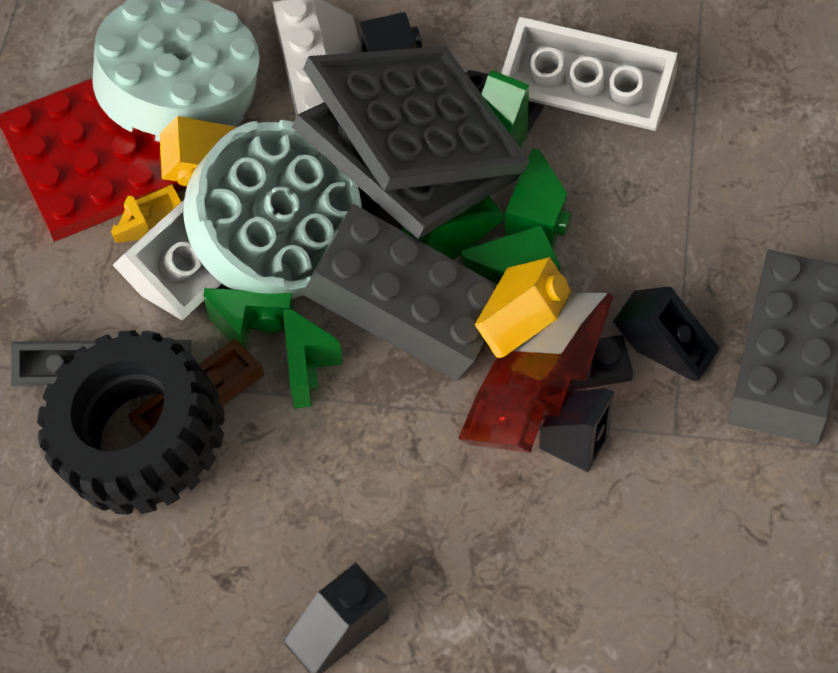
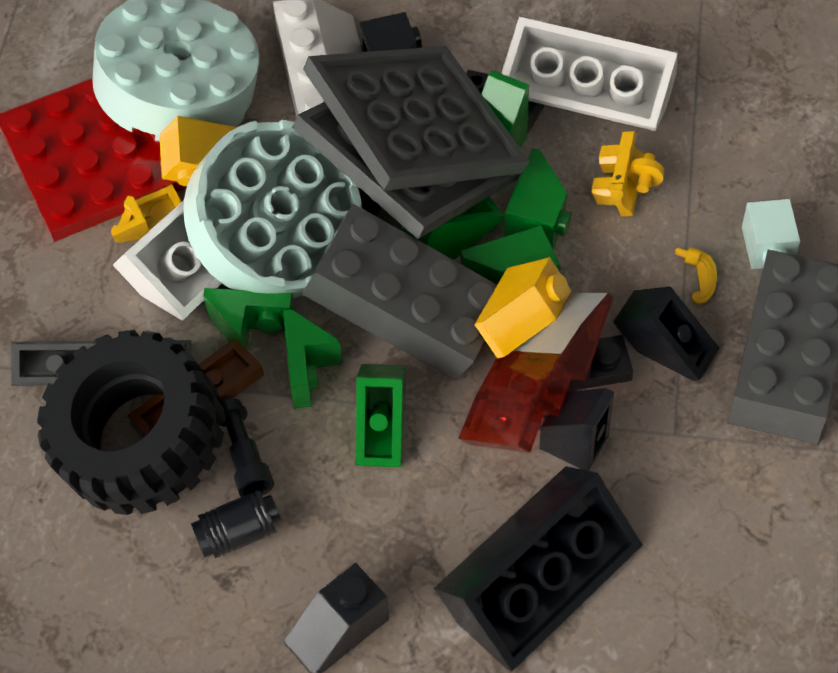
(236, 524): none -> black head
(250, 471): none -> black piece
(380, 415): none -> green slope
(539, 566): none -> black slope
(631, 174): none -> yellow hips
(705, 272): none -> yellow piece
(769, 227): none -> light aqua brick

